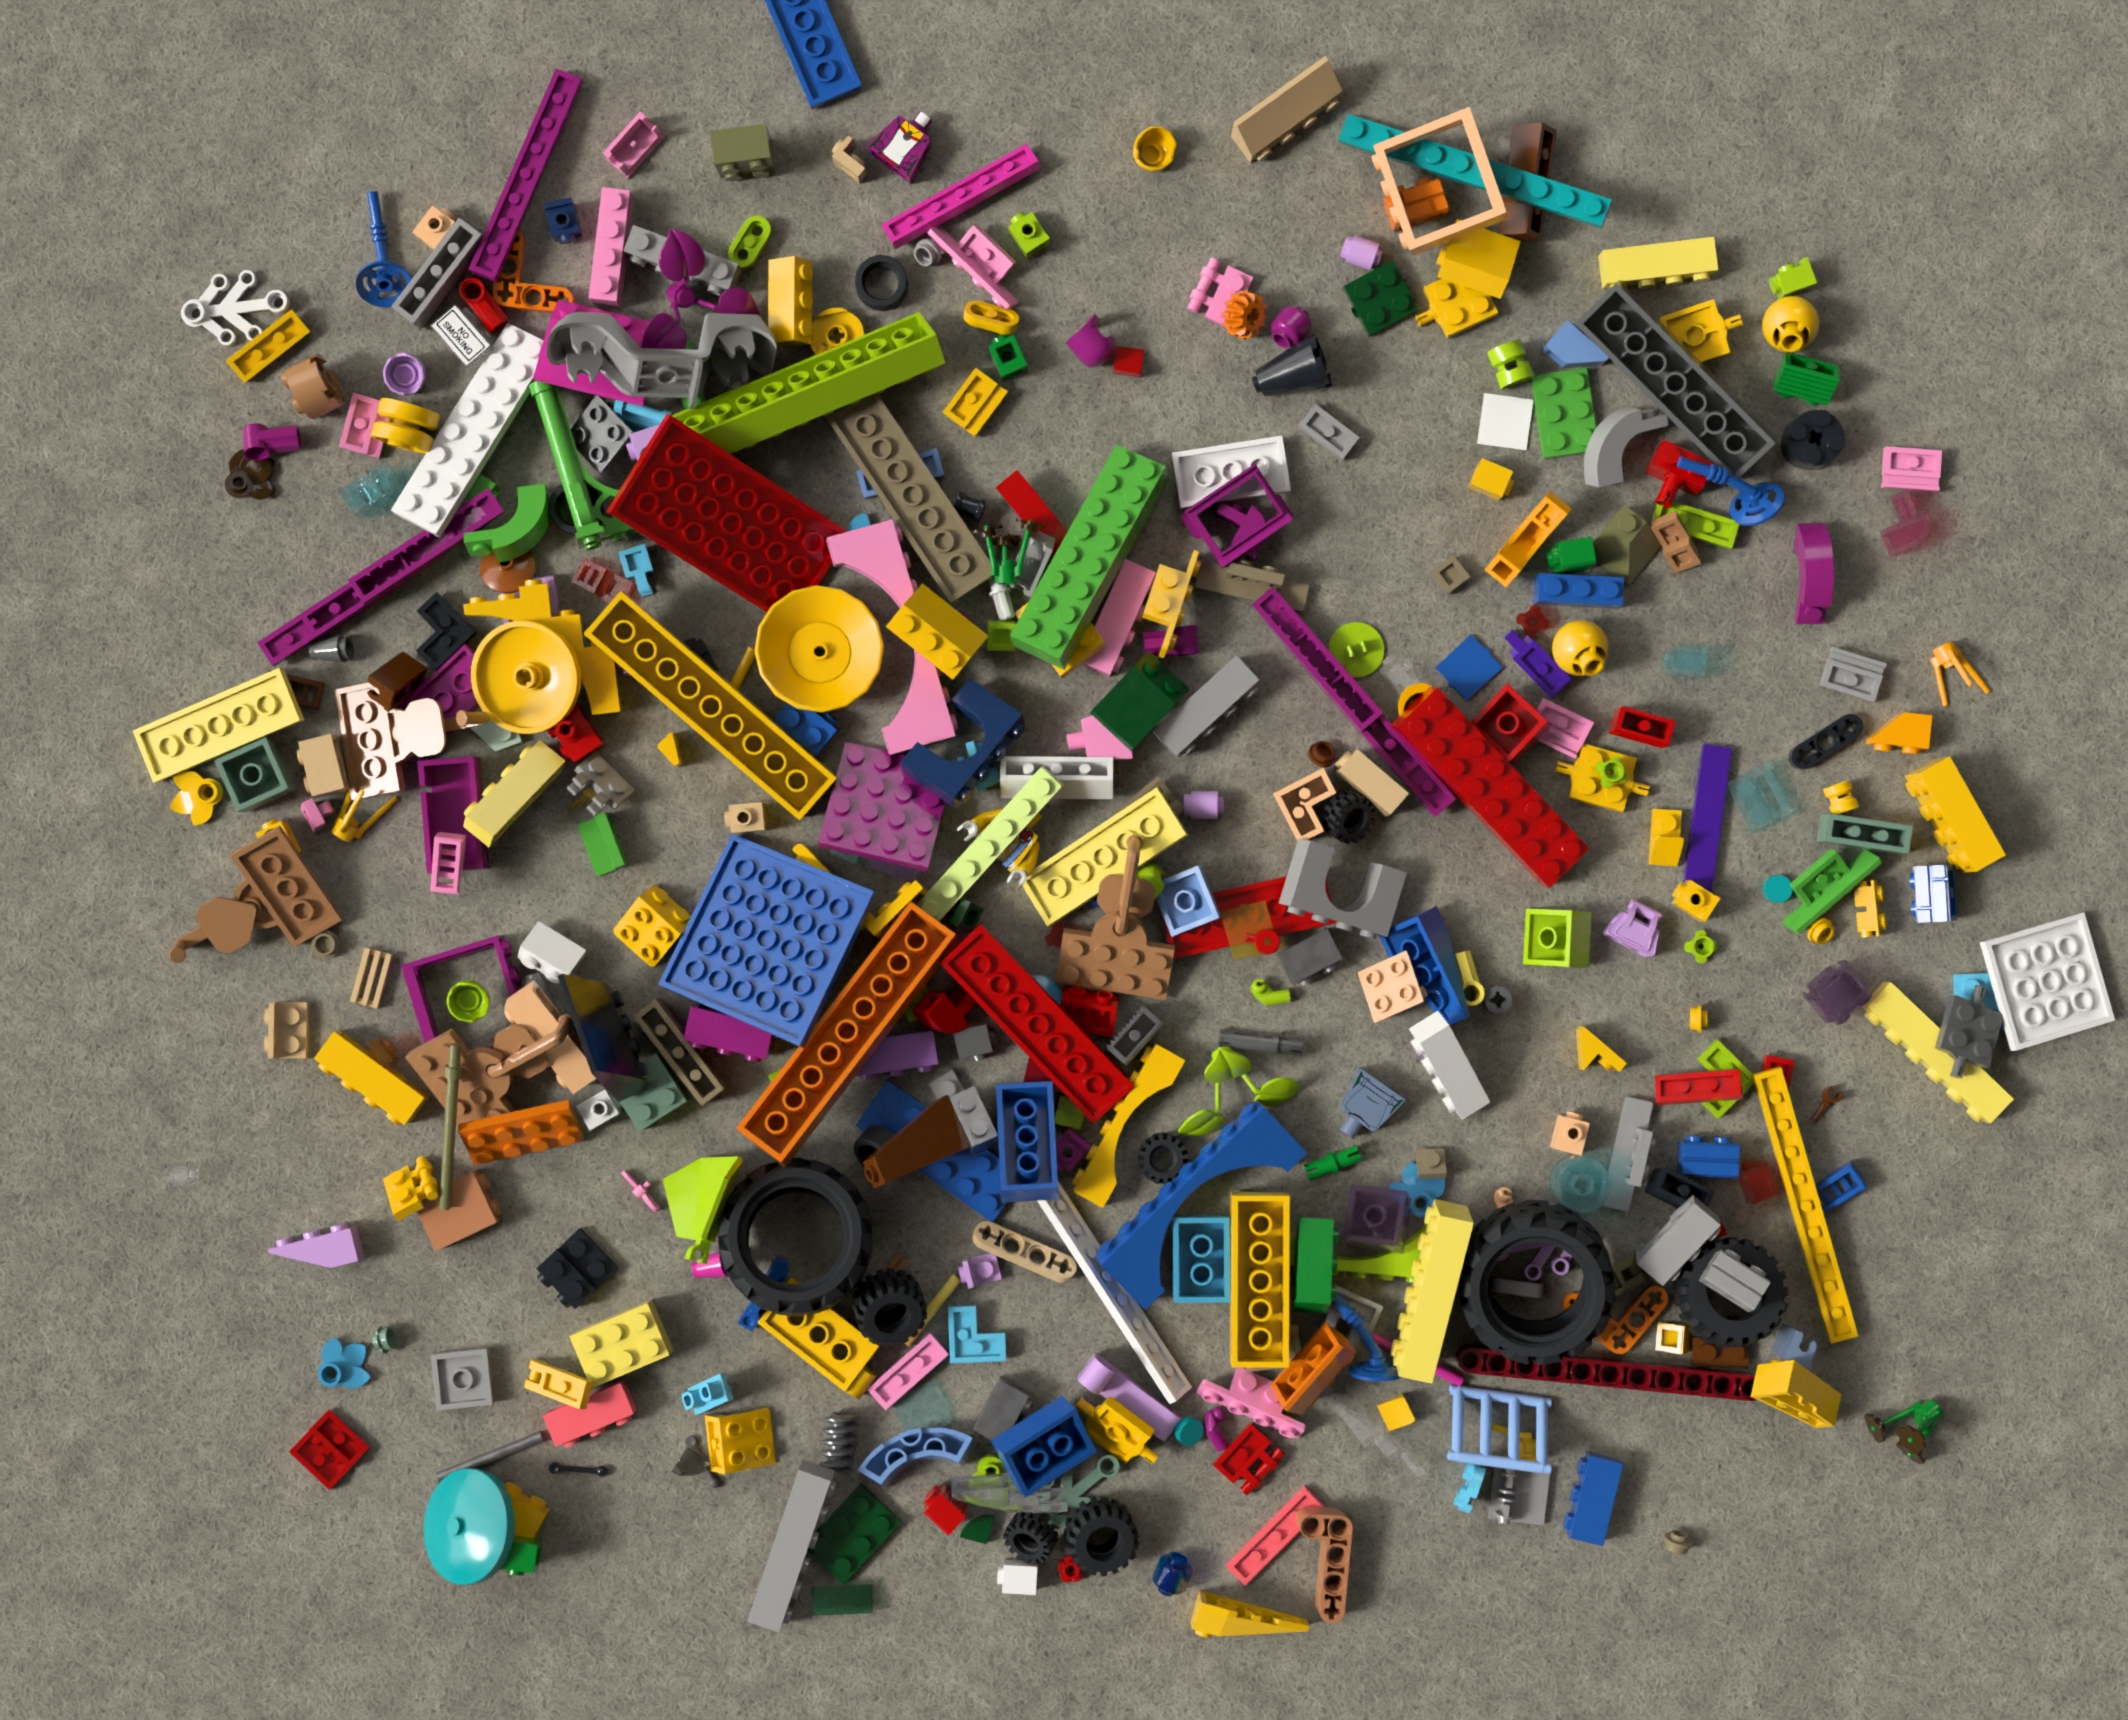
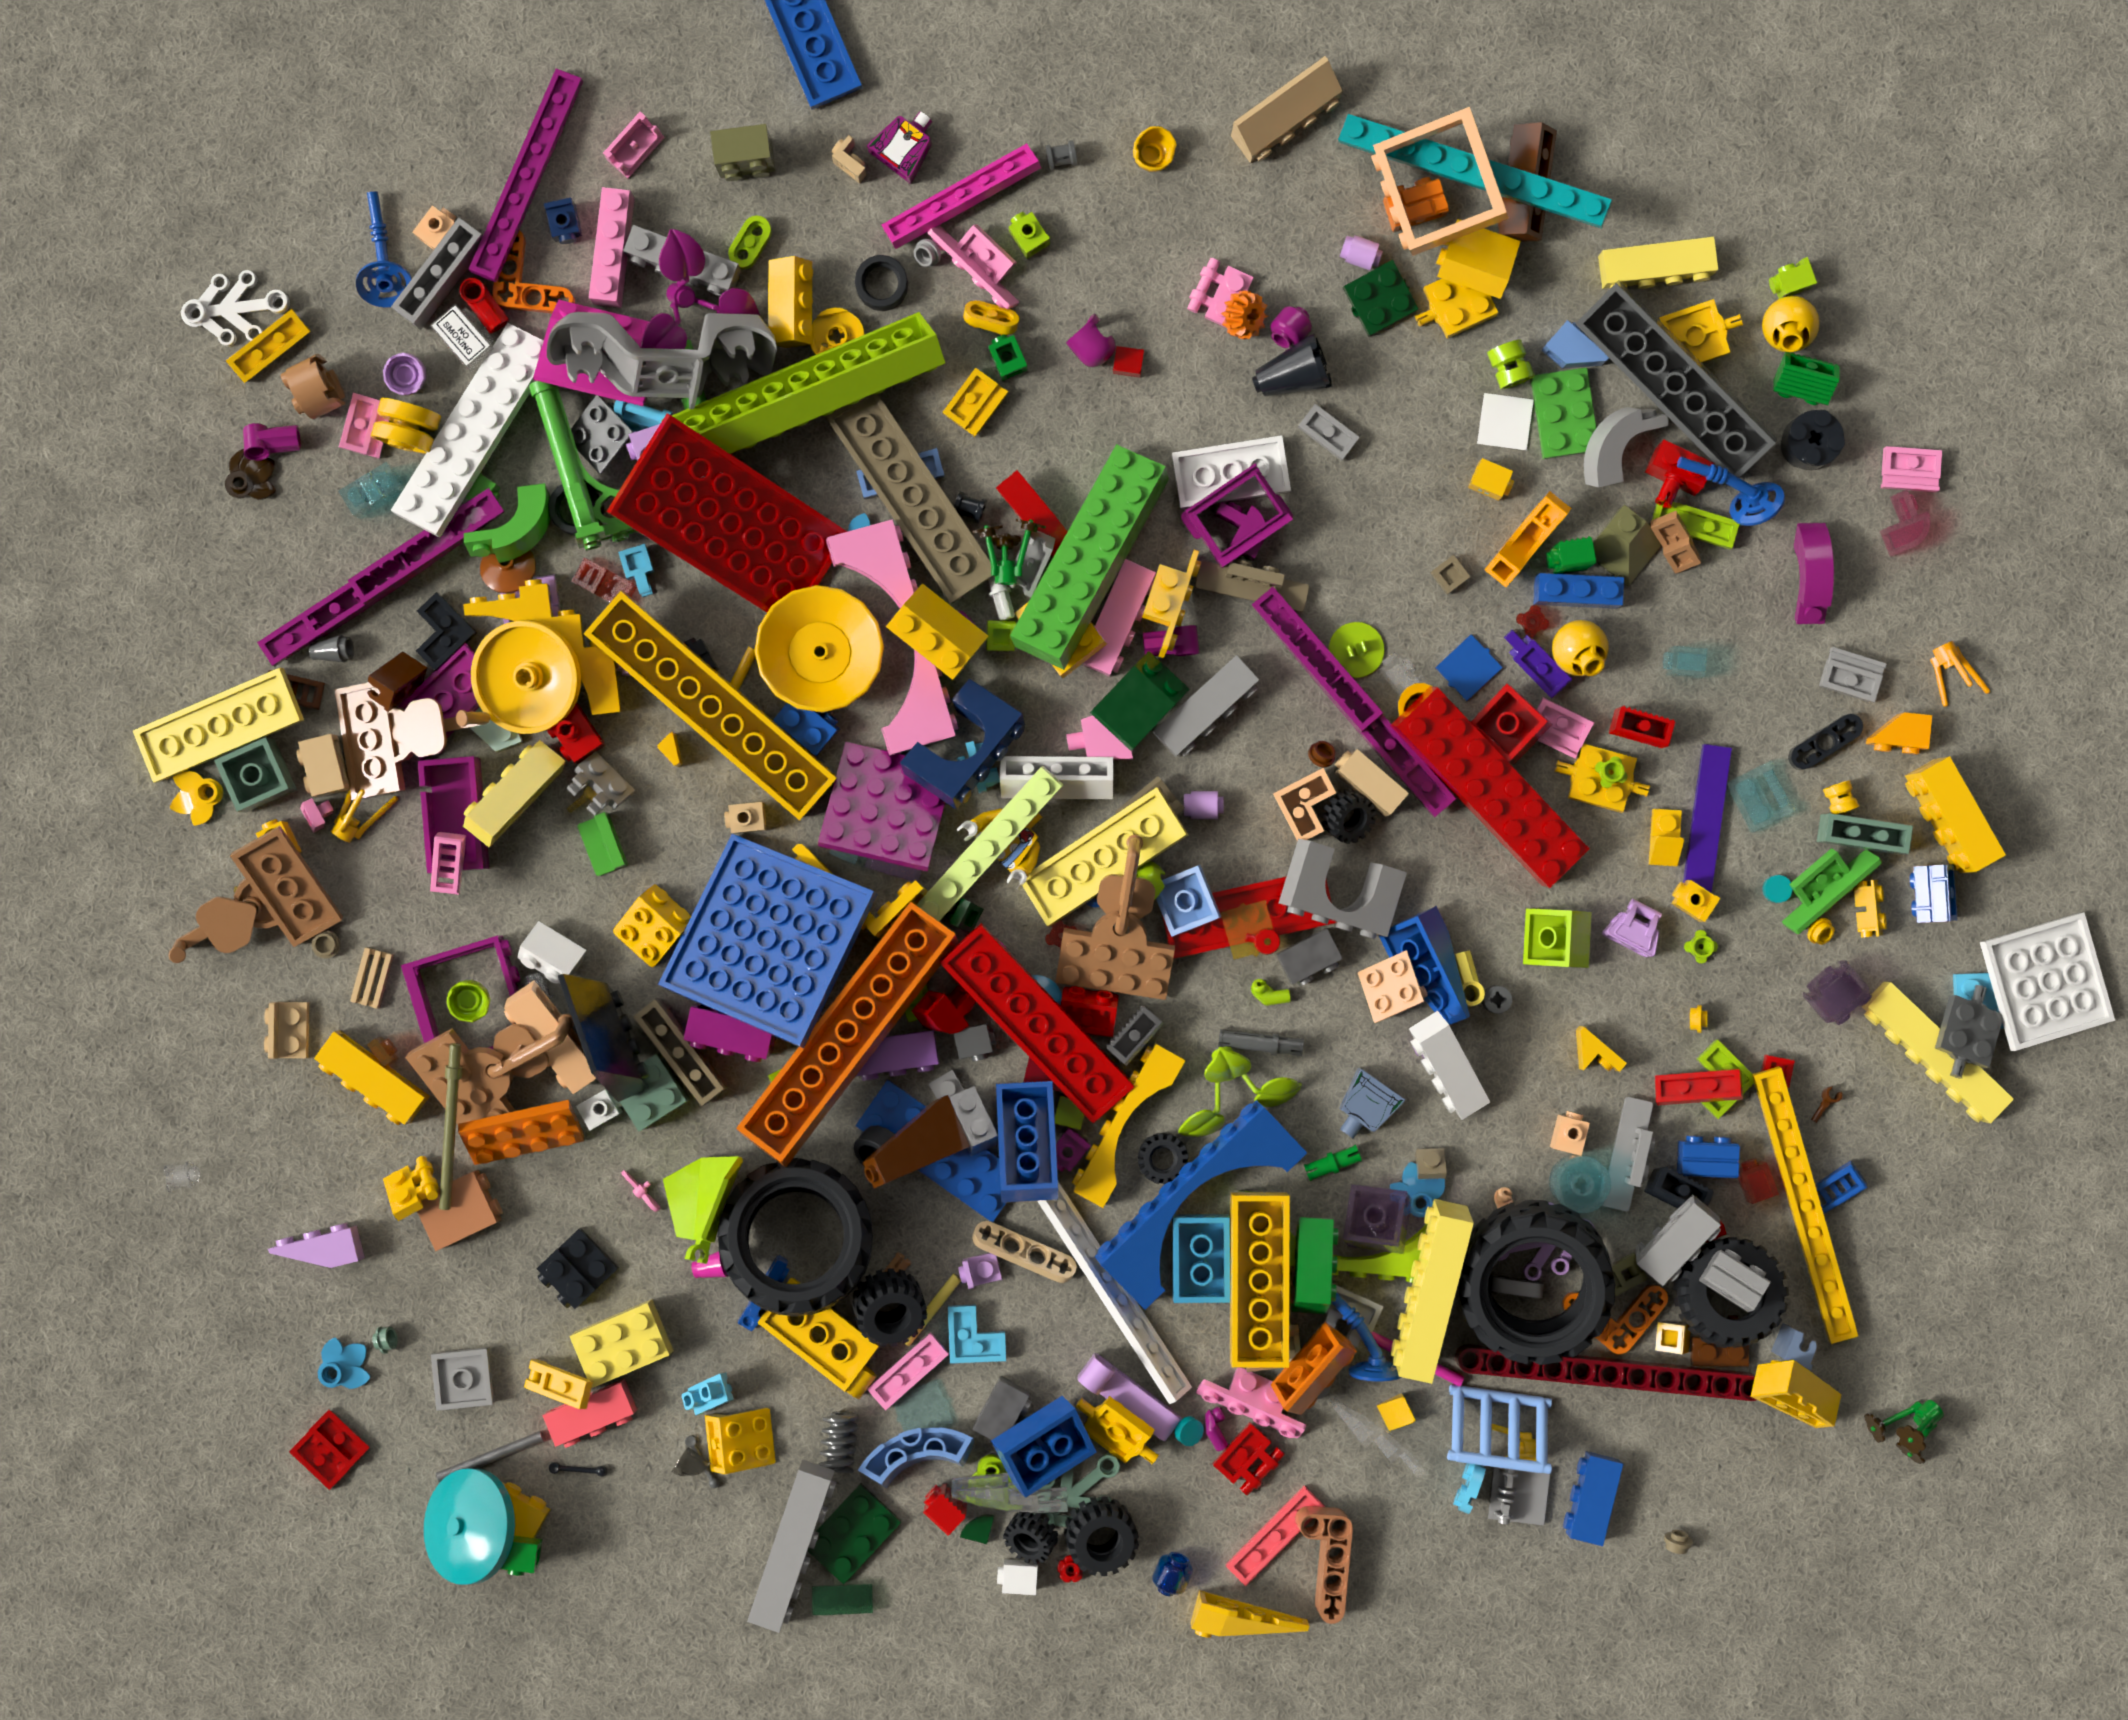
(1061, 155): none -> dark grey bush

